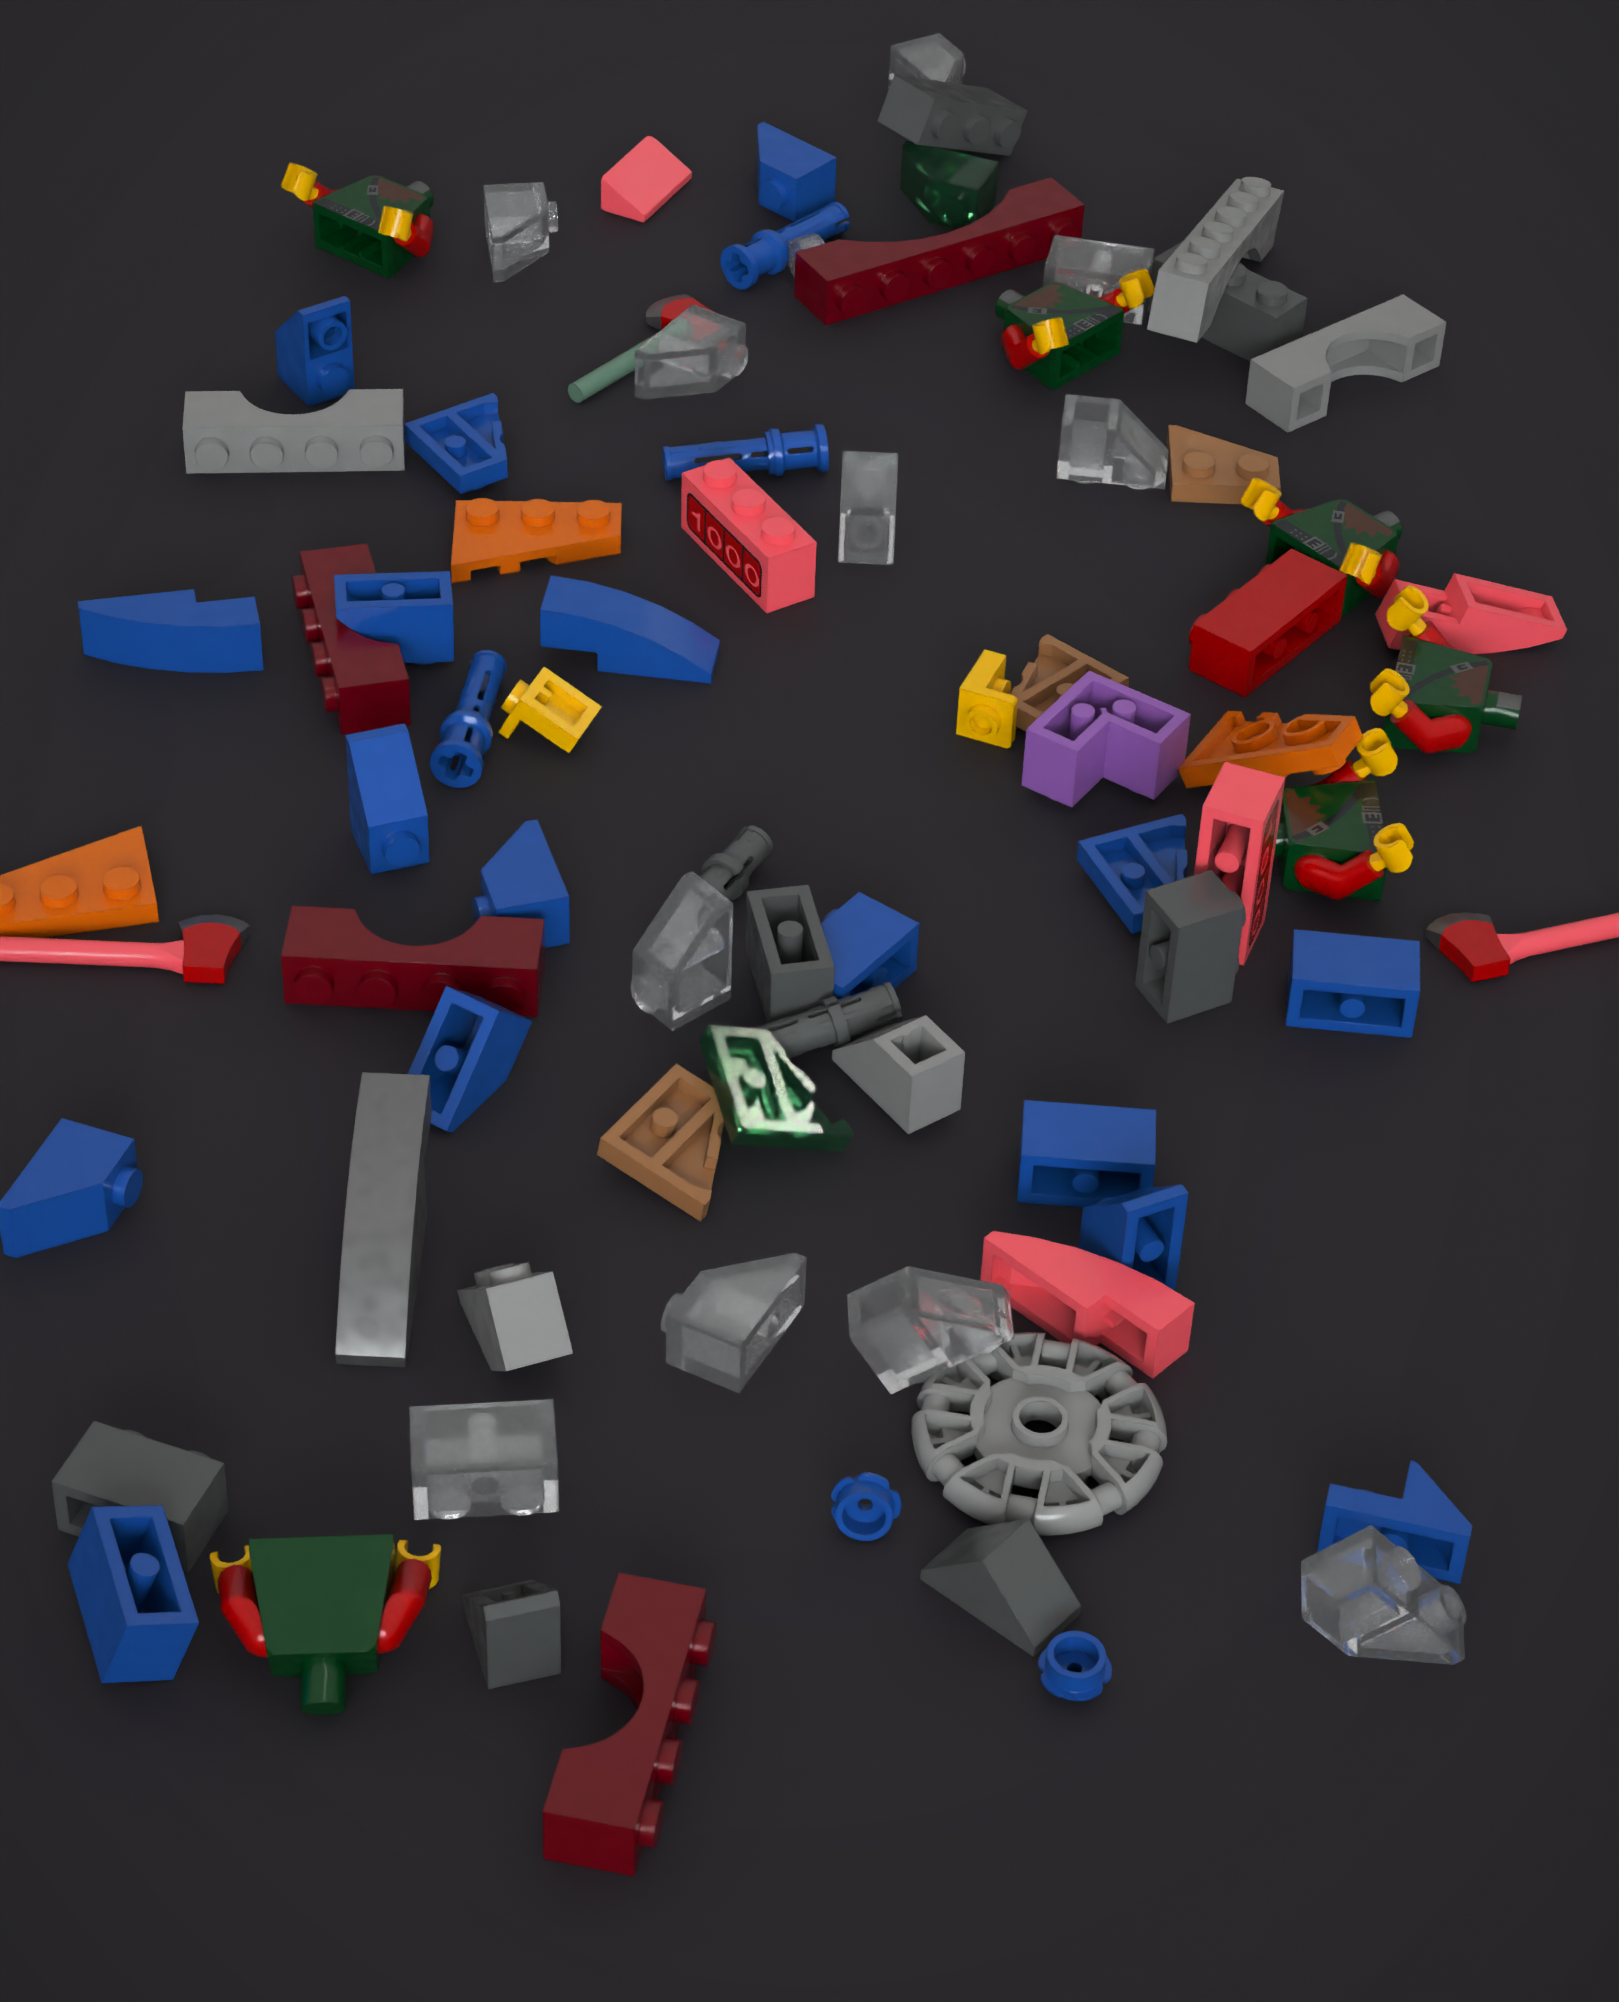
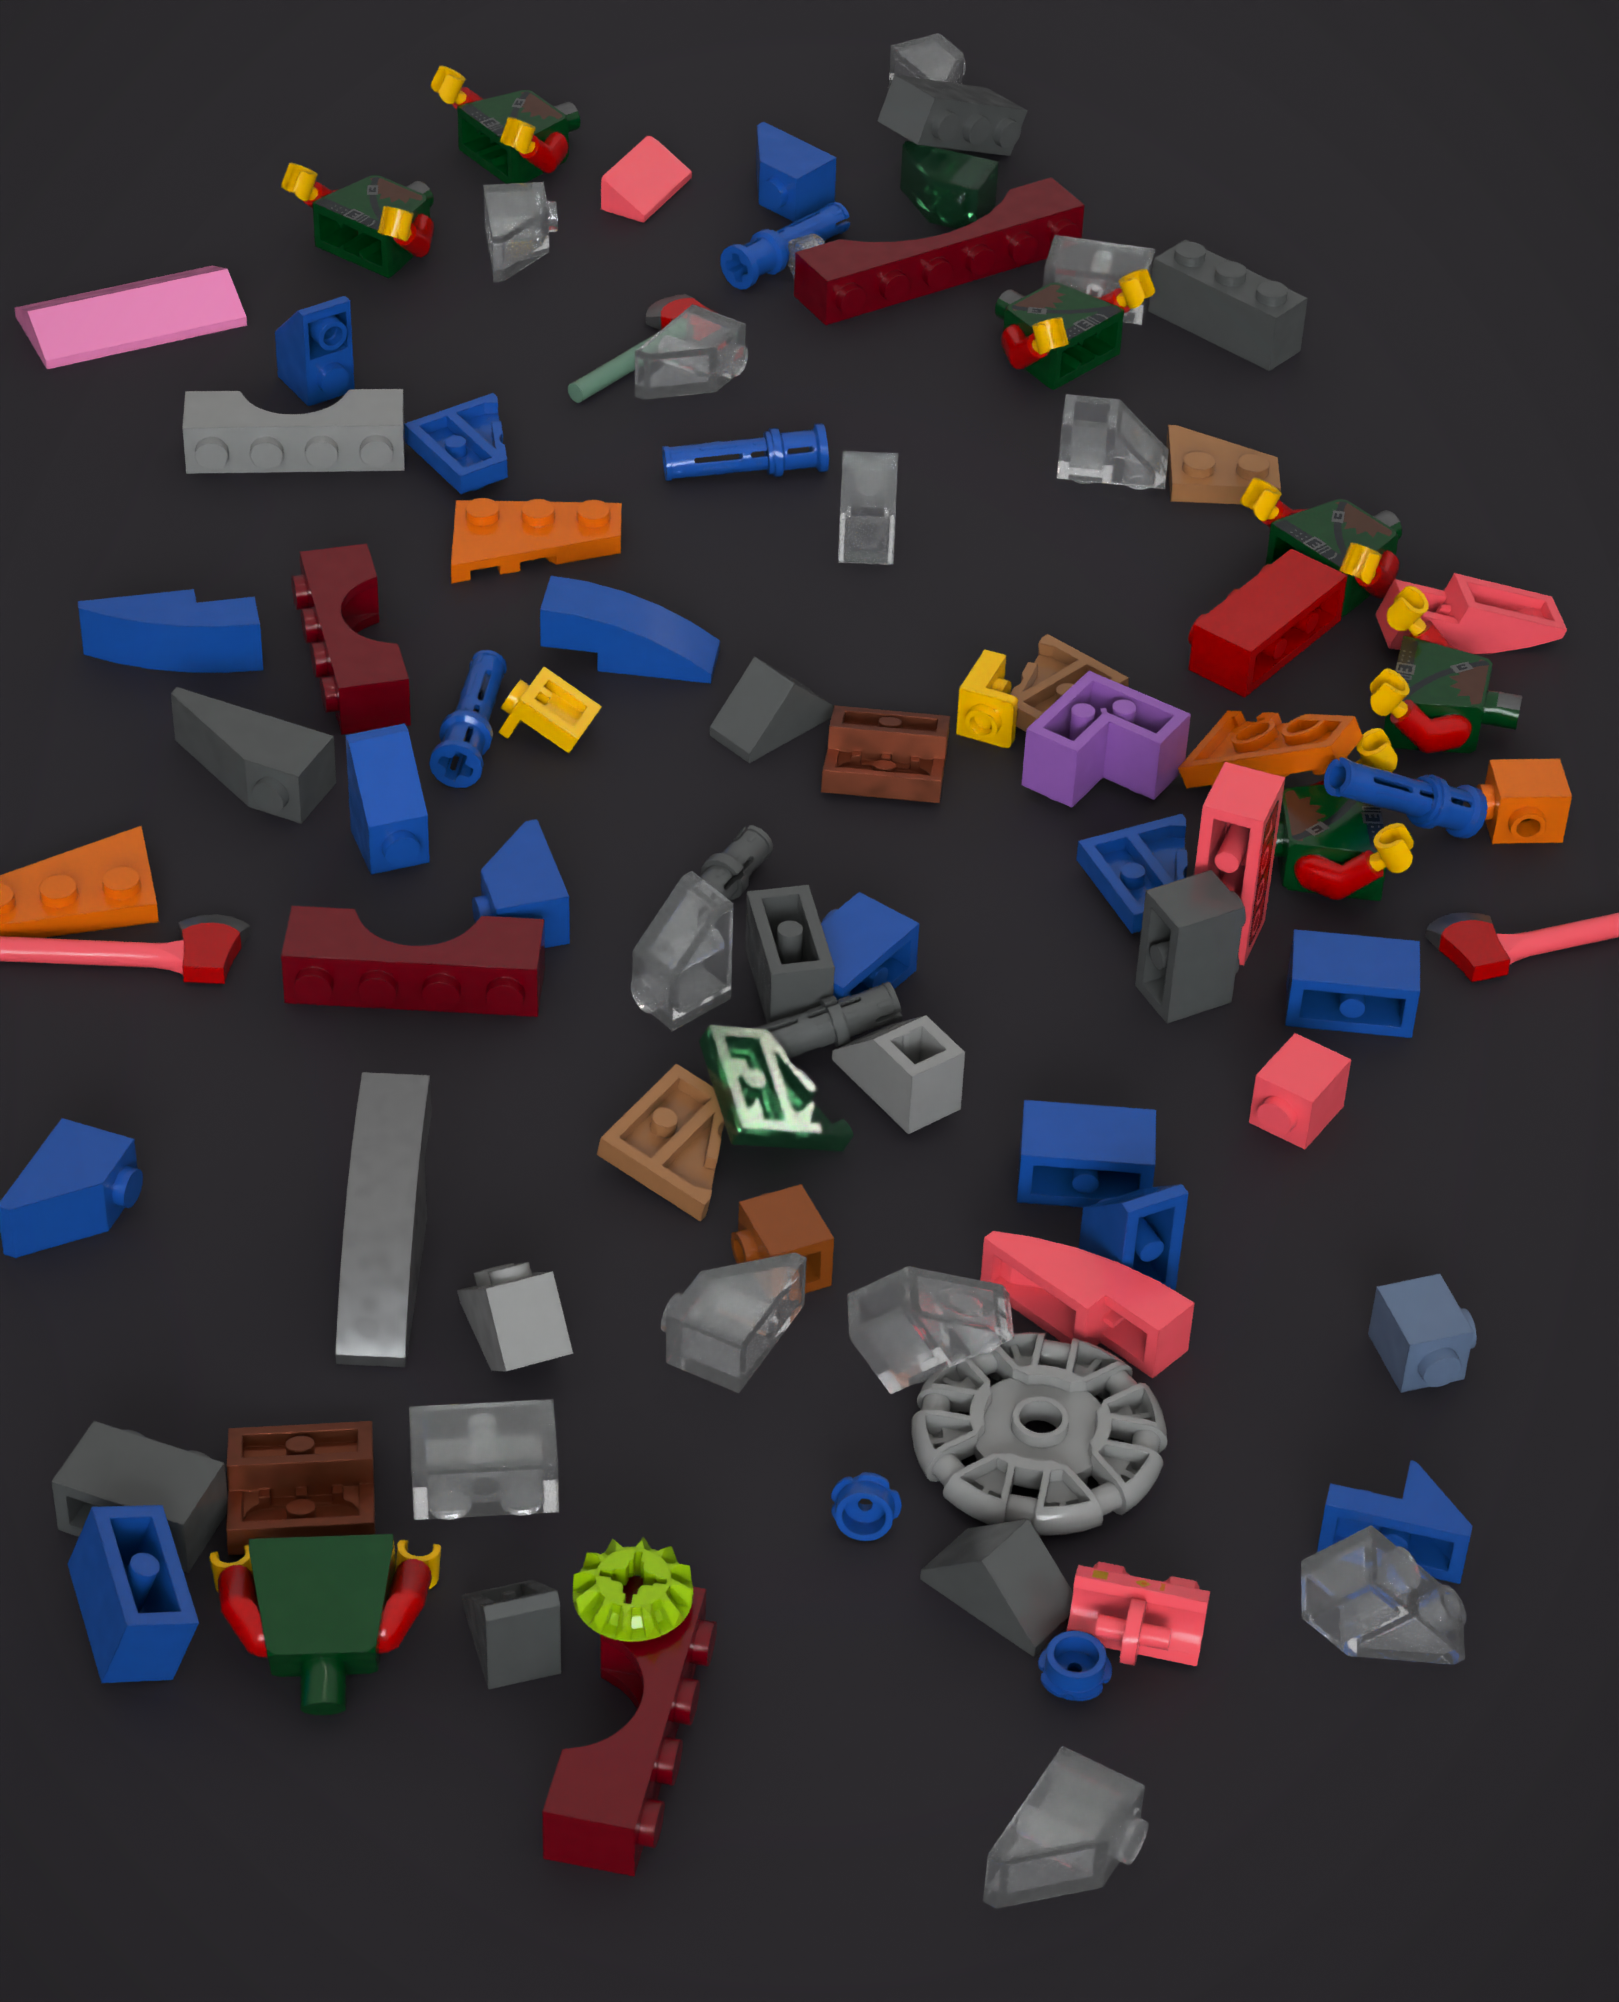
(132, 316): none -> bright pink slope
(255, 755): none -> dark grey slope
(299, 1482): none -> copper slope
(402, 610): blue slope -> none
(467, 1054): blue slope -> none
(509, 133): none -> torso
(656, 1607): none -> lime gear
(748, 535): coral brick -> none
(767, 712): none -> dark grey slope
(783, 1225): none -> dark orange brick
(886, 754): none -> copper slope
(1066, 1833): none -> clear slope
(1139, 1613): none -> coral hips
(1201, 267): light grey arch -> none
(1299, 1091): none -> coral brick
(1386, 341): light grey arch -> none
(1421, 1333): none -> sand blue brick
(1424, 800): none -> blue pin
(1526, 801): none -> orange brick

